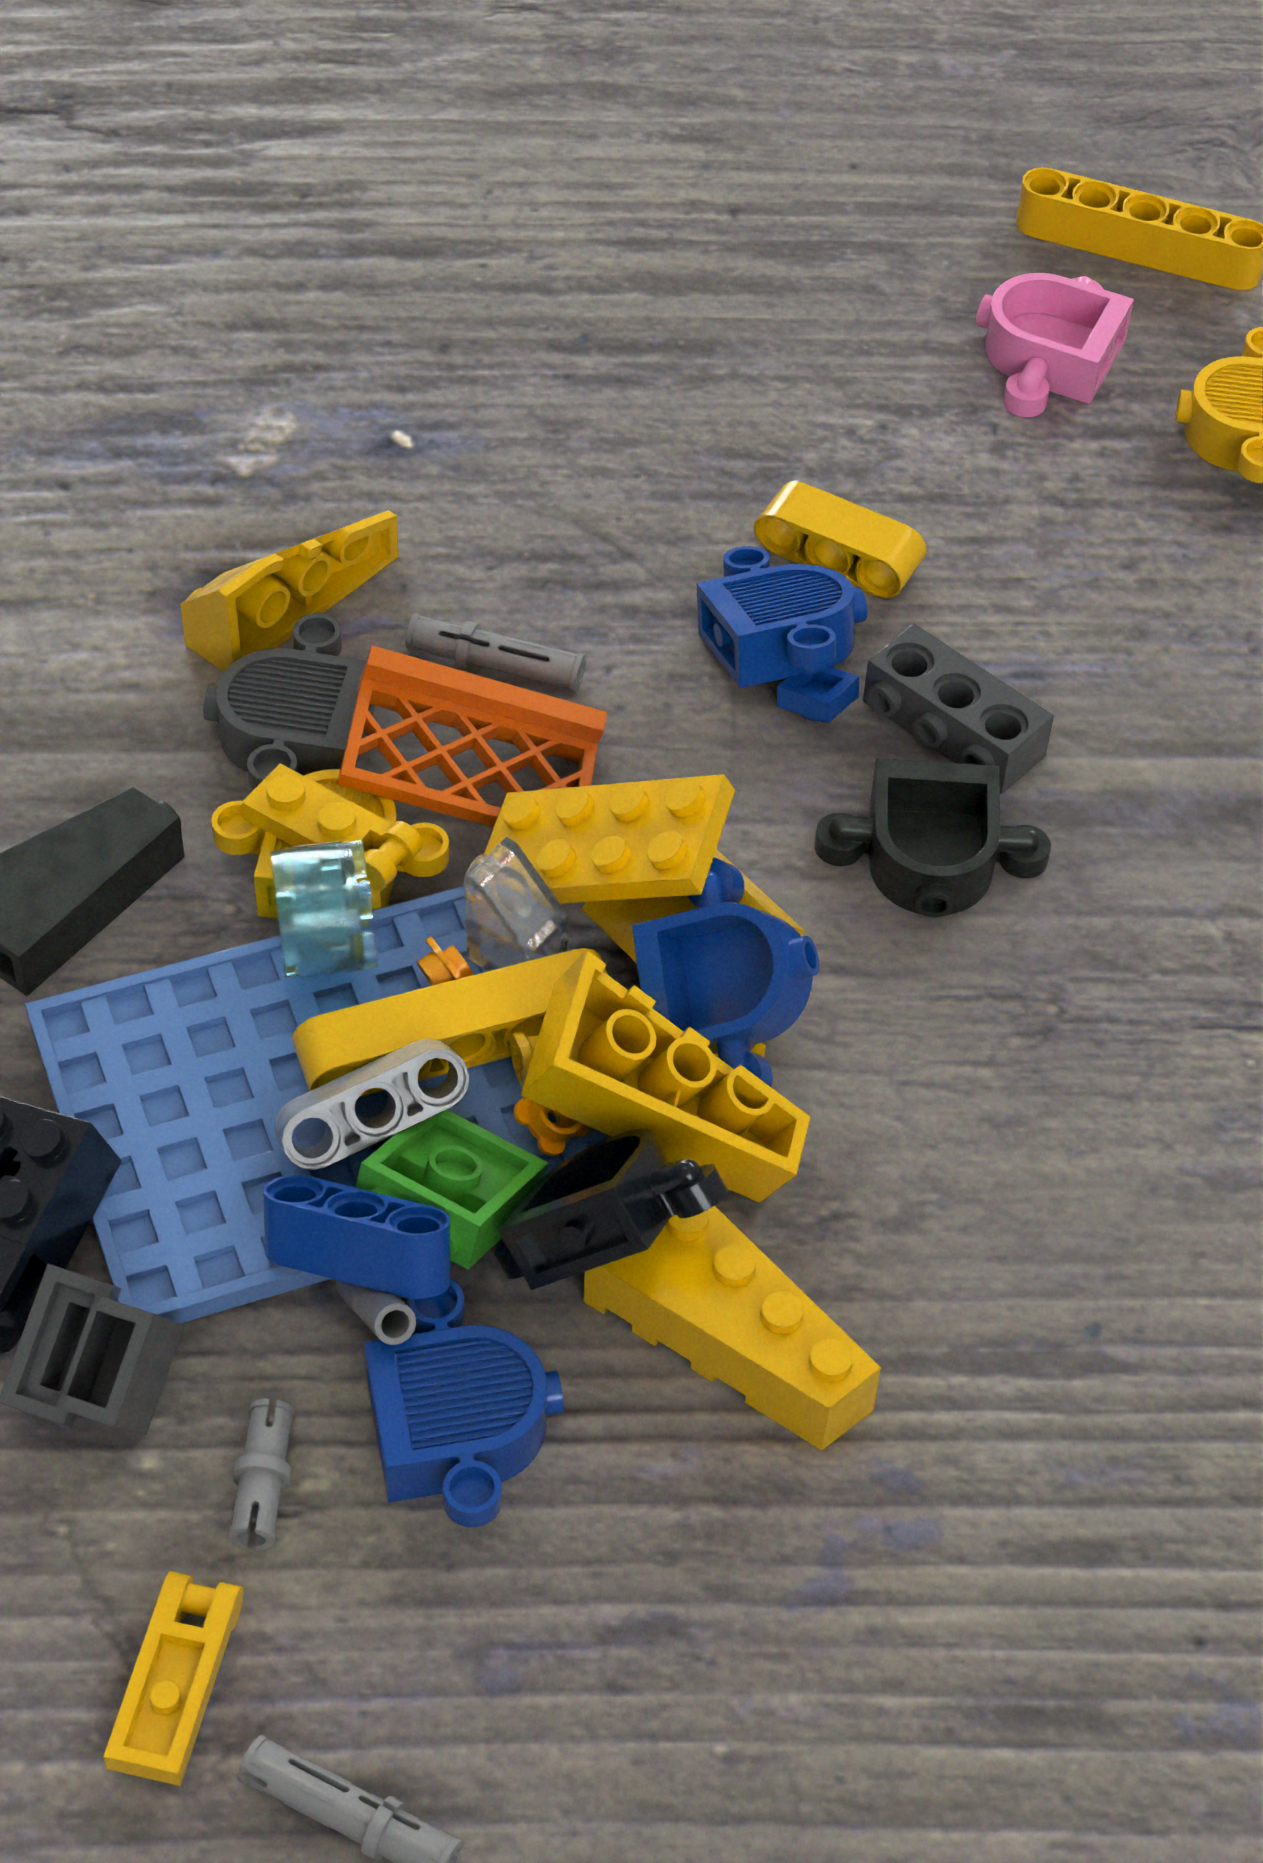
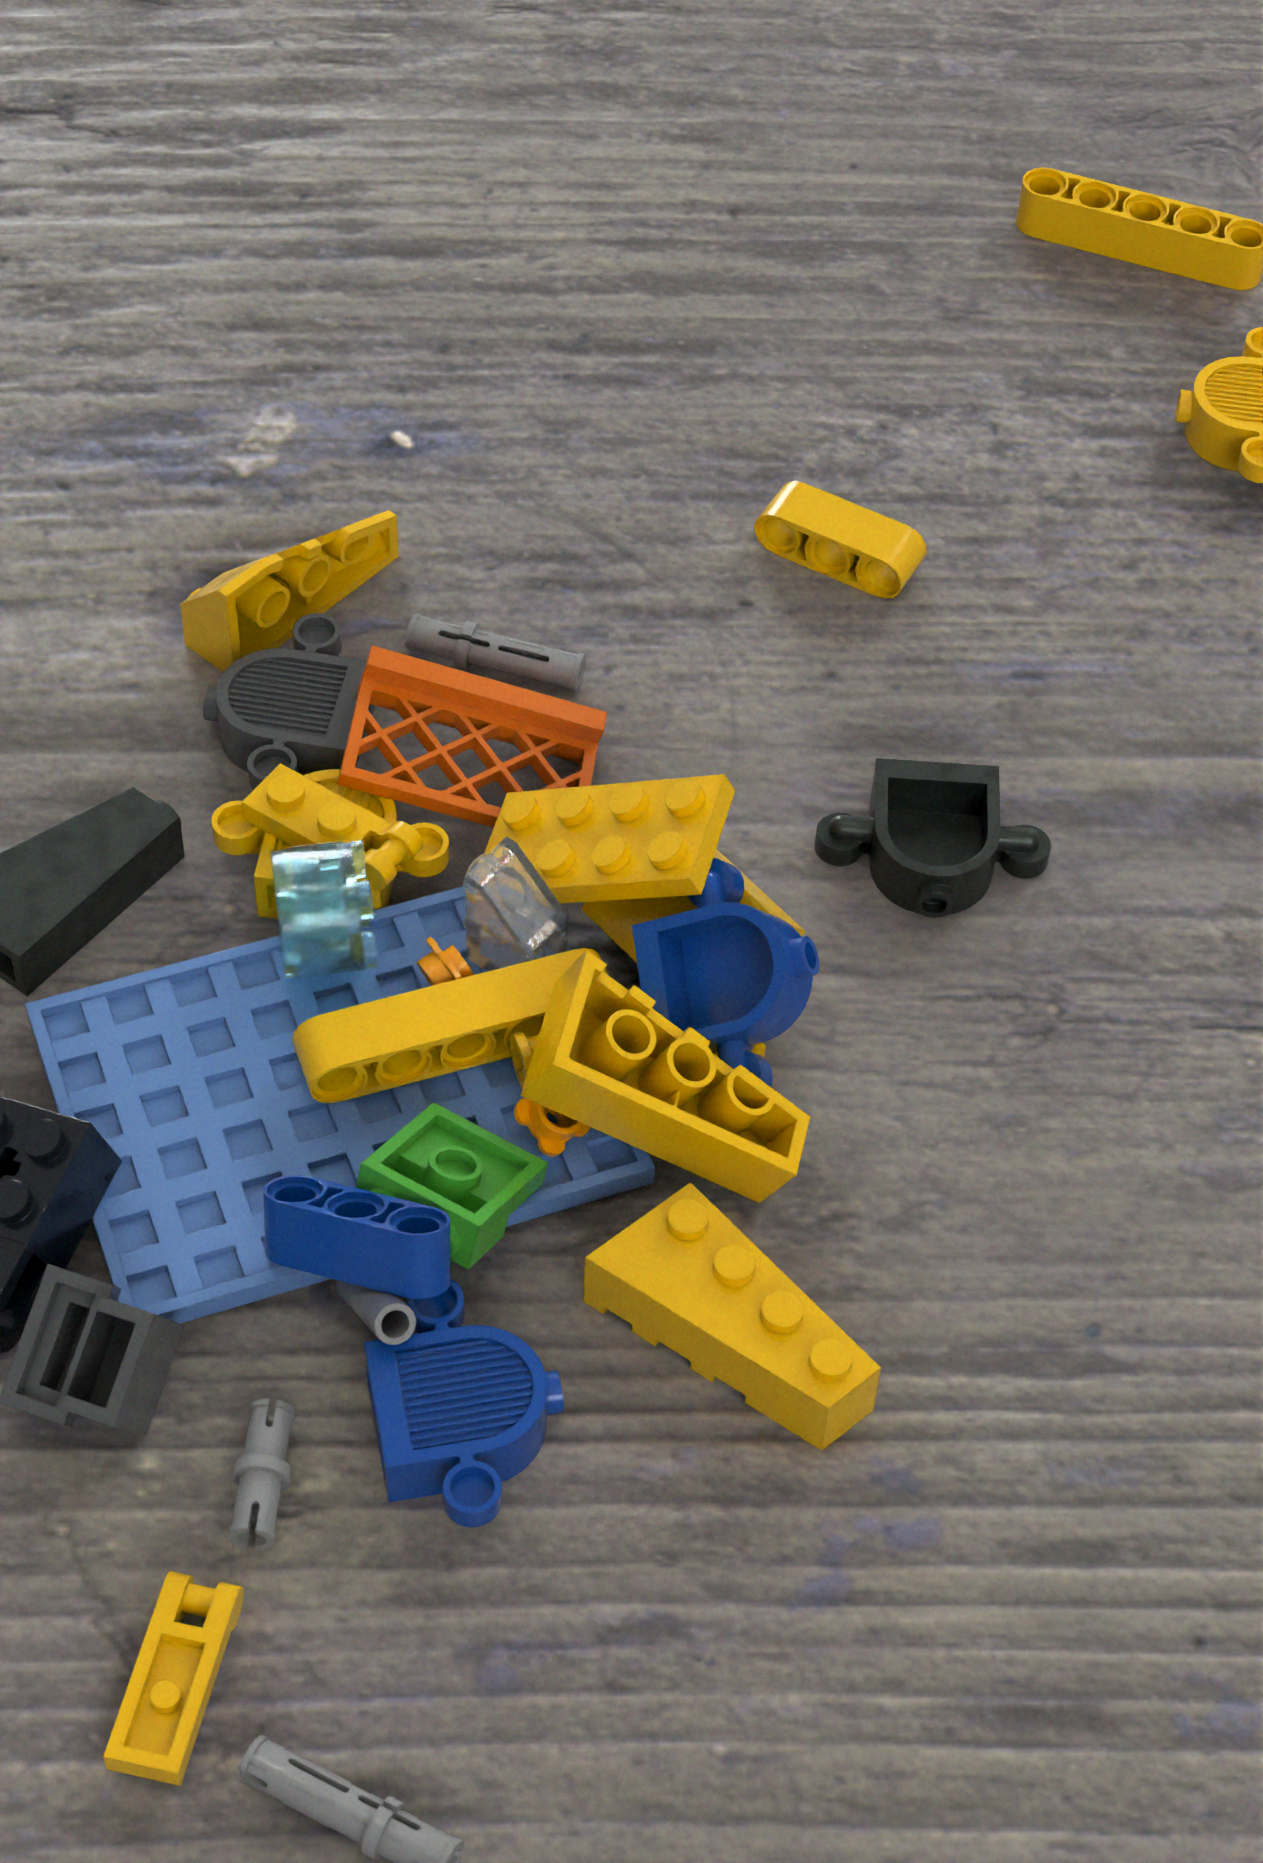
(405, 1104): light grey beam -> none
(602, 1208): black piece -> none
(777, 618): blue piece -> none
(818, 695): blue plate -> none
(956, 706): dark grey brick -> none
(1052, 337): bright pink piece -> none

